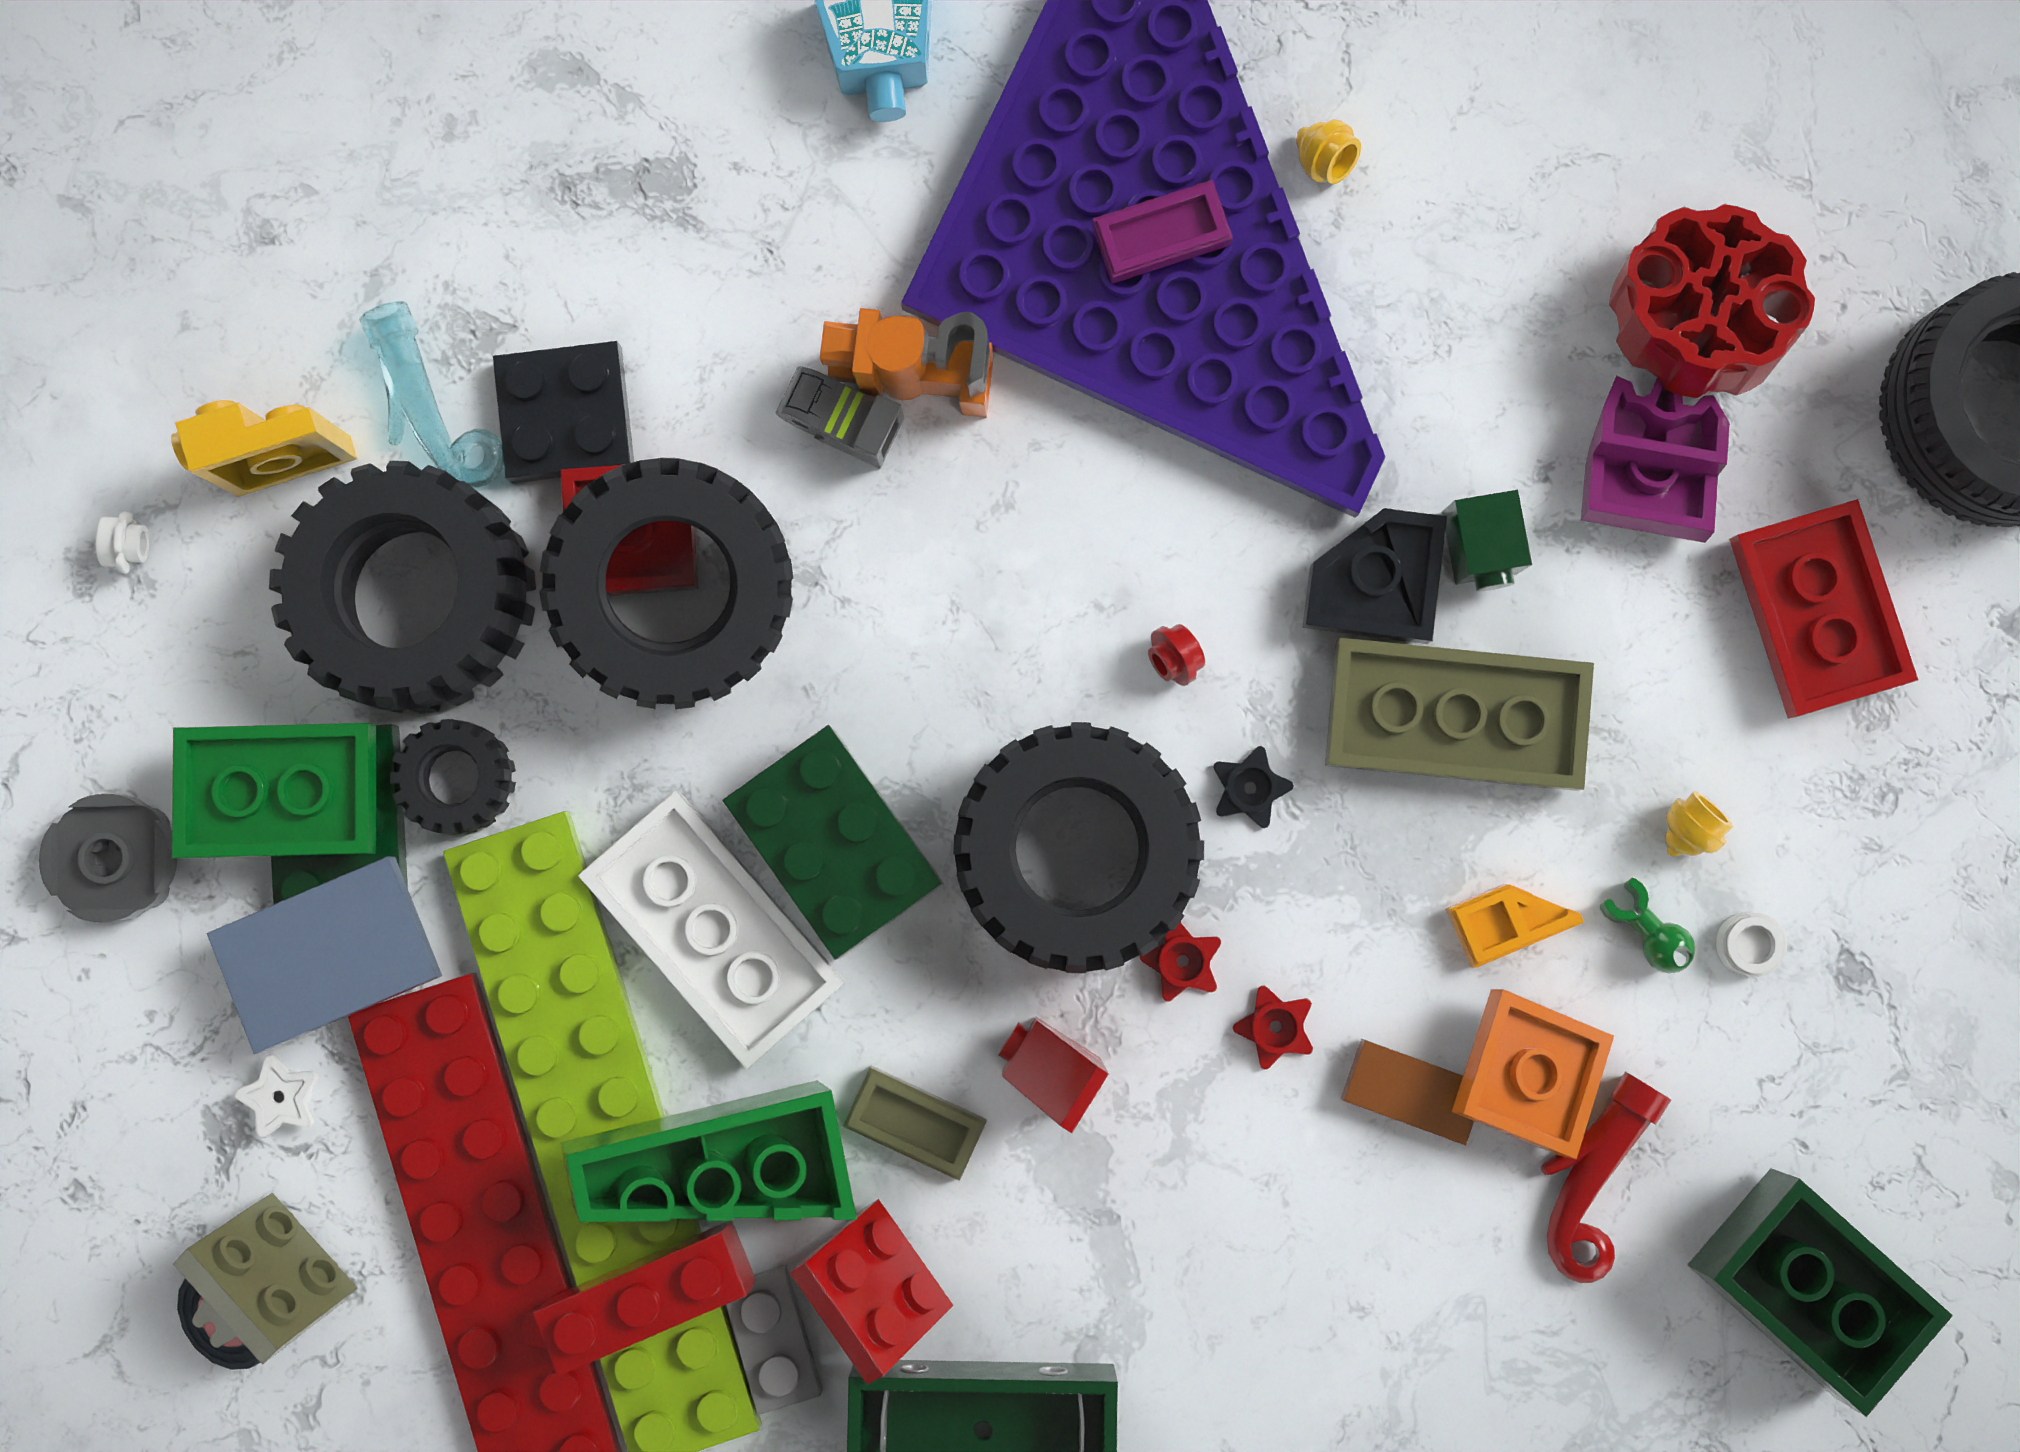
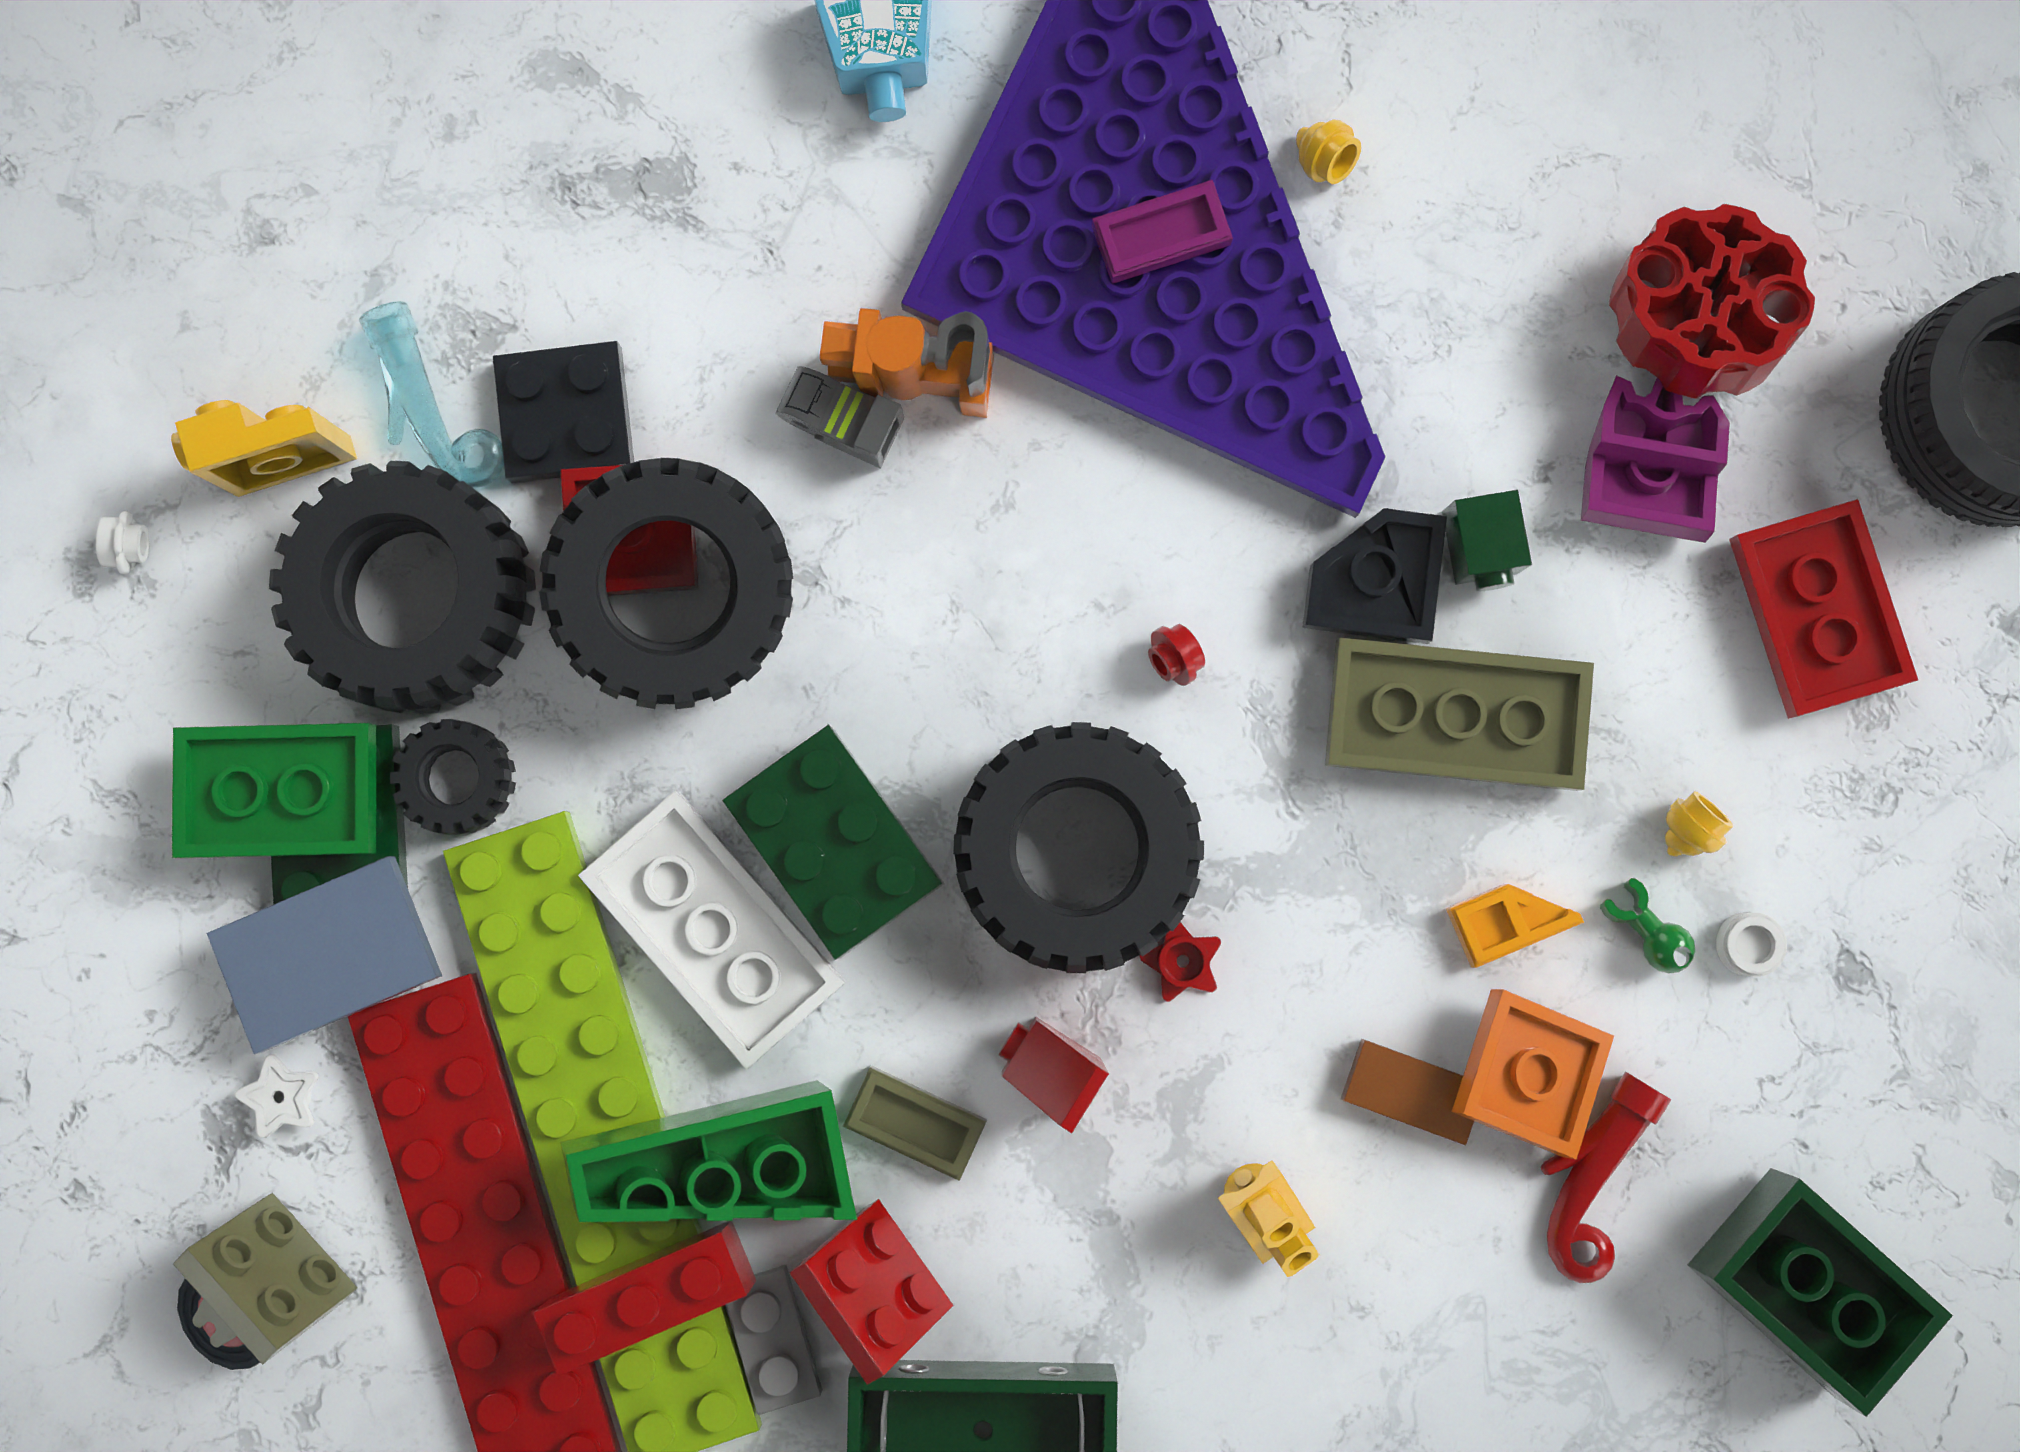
(146, 867): dark grey plate -> none
(1268, 787): black plate -> none
(1269, 1216): none -> yellow hips
(1292, 1034): red plate -> none

